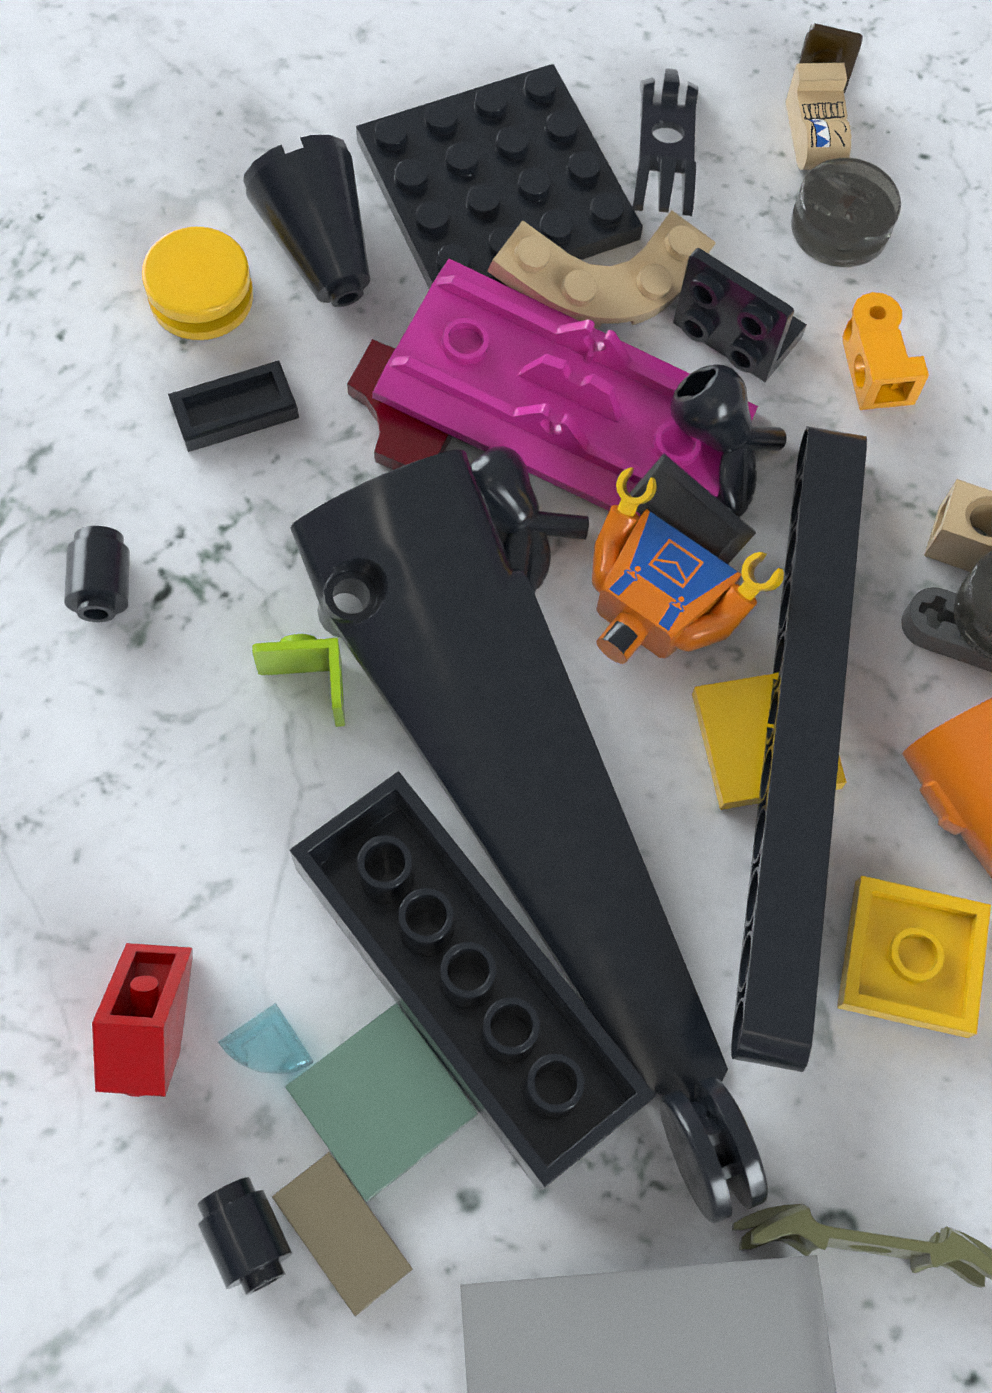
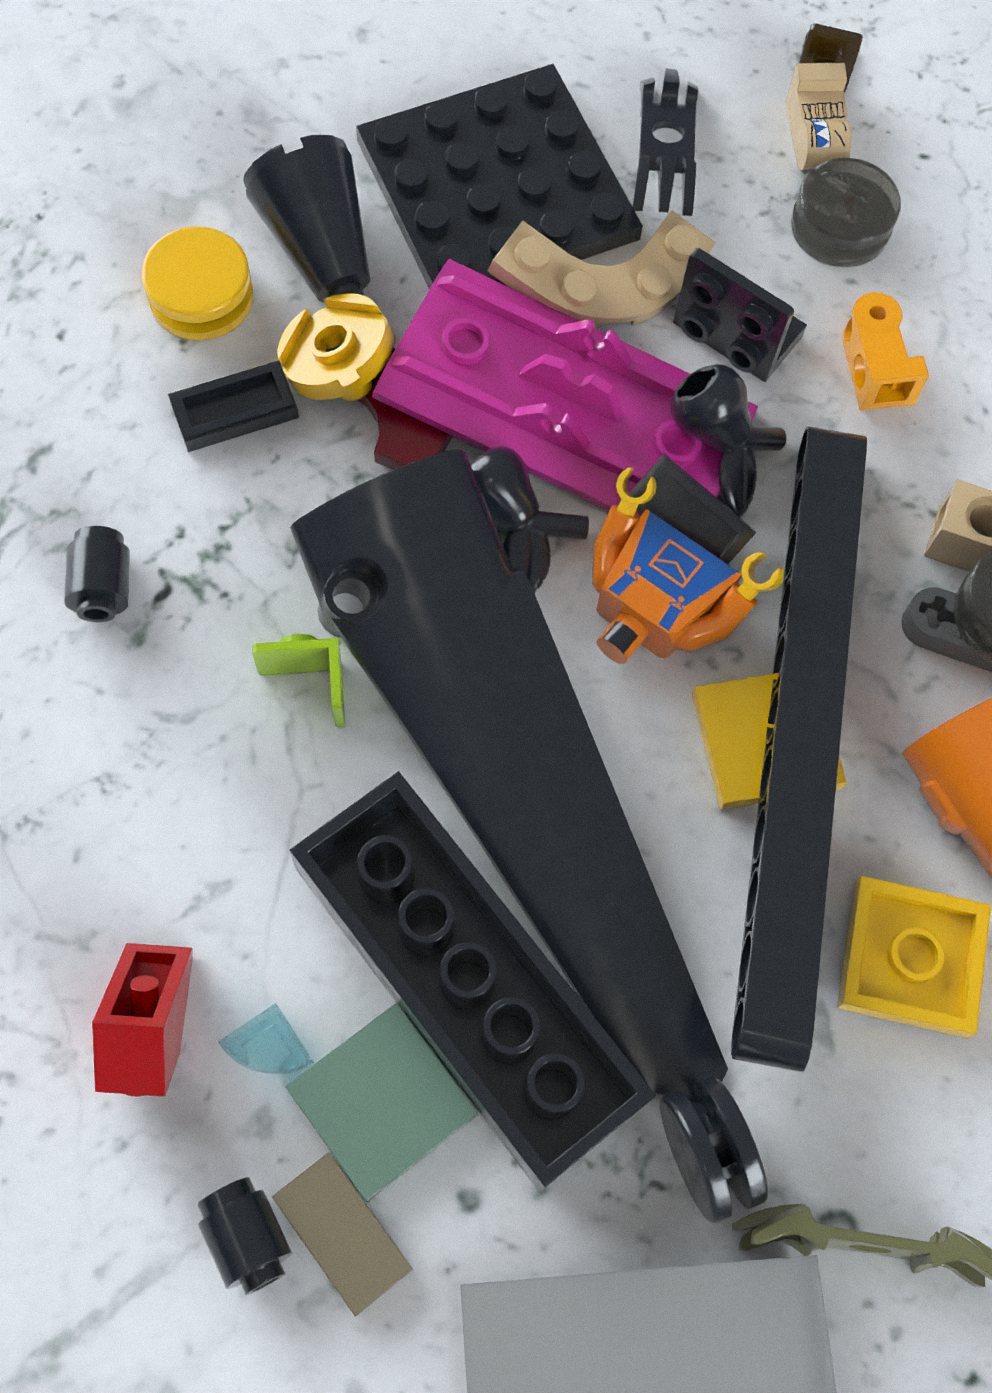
(349, 368): none -> yellow plate

